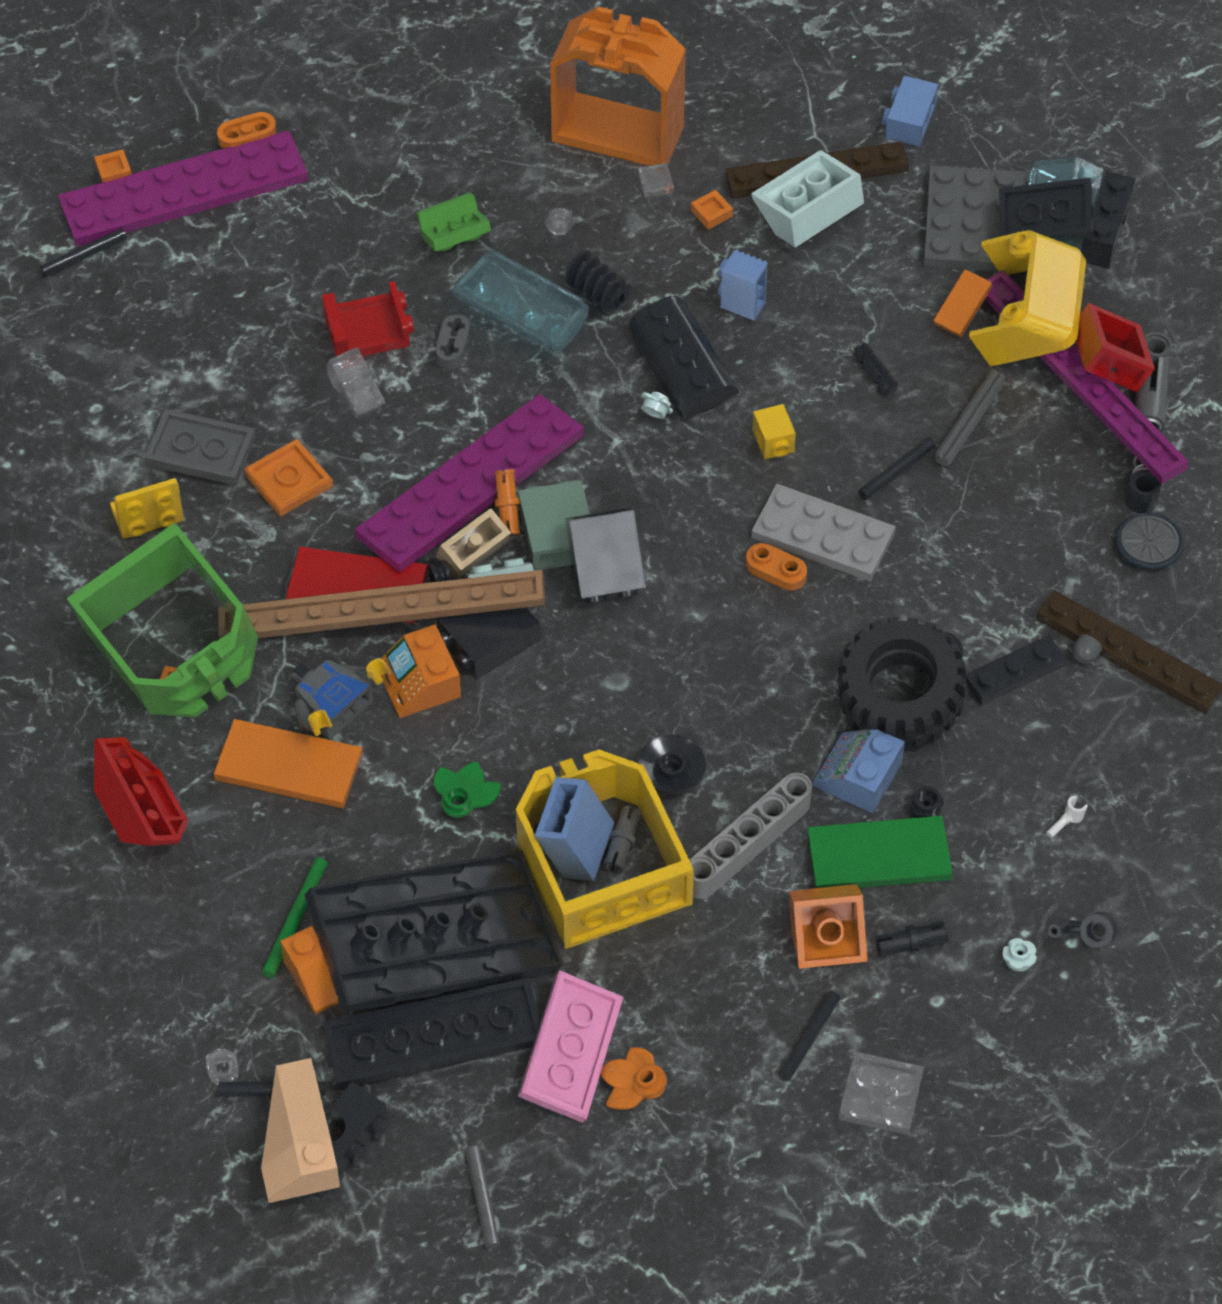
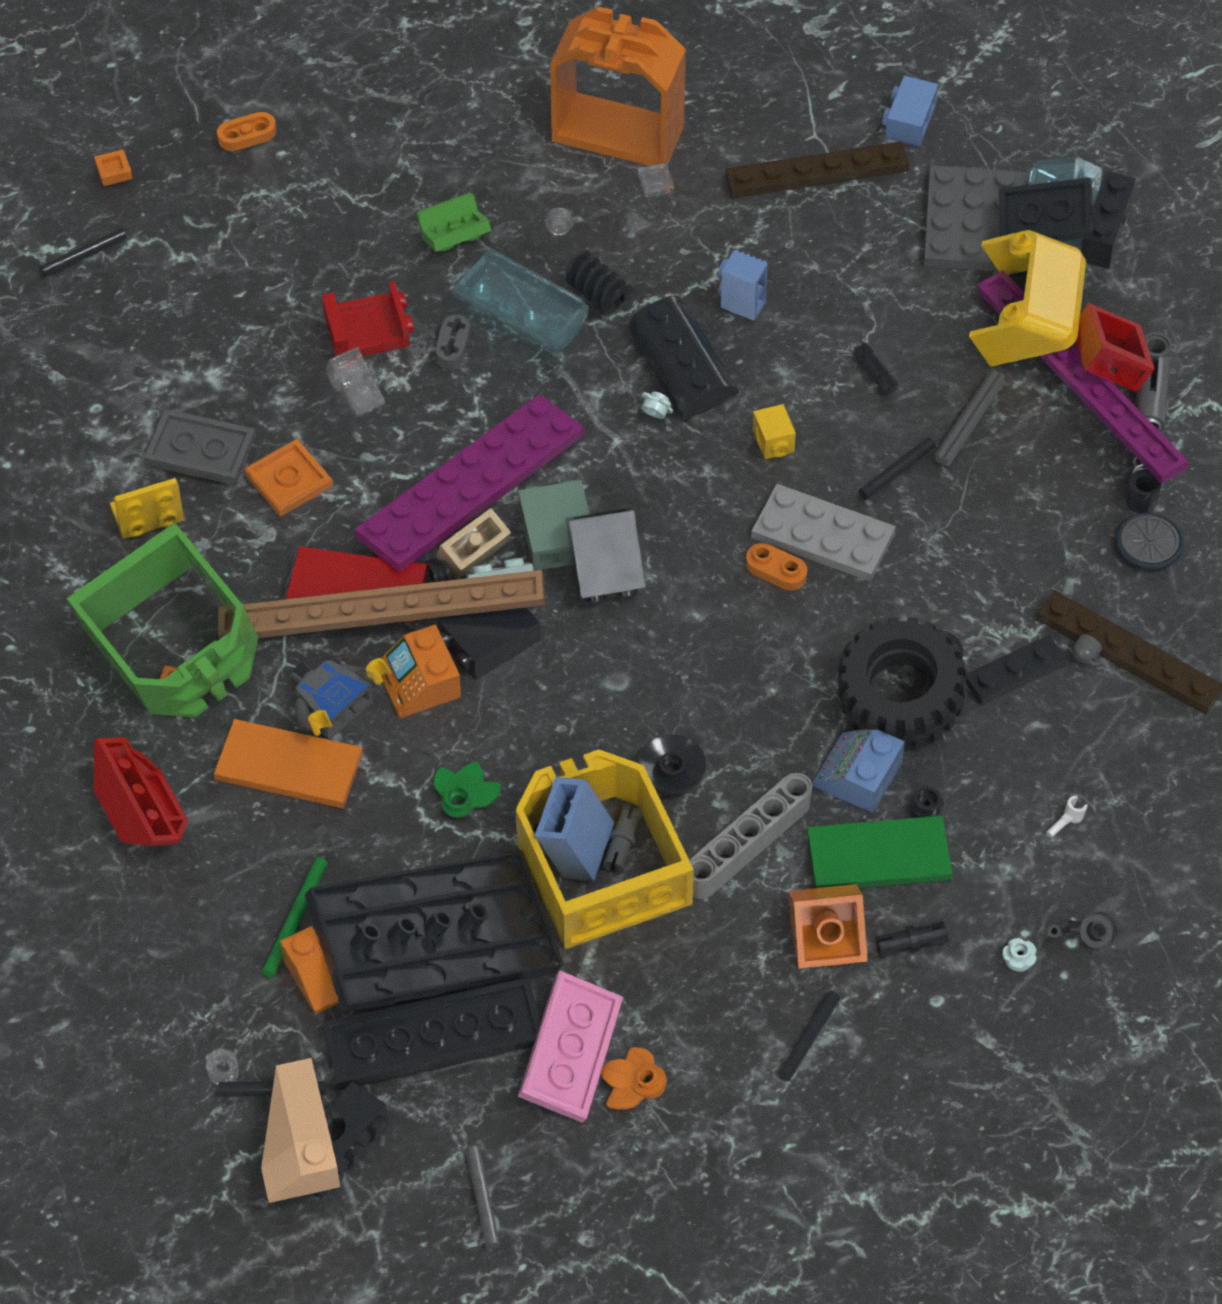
(183, 188): magenta plate -> none
(507, 500): orange pin -> none
(711, 209): orange plate -> none
(809, 197): light aqua slope -> none
(881, 1093): clear plate -> none
(963, 303): orange tile -> none

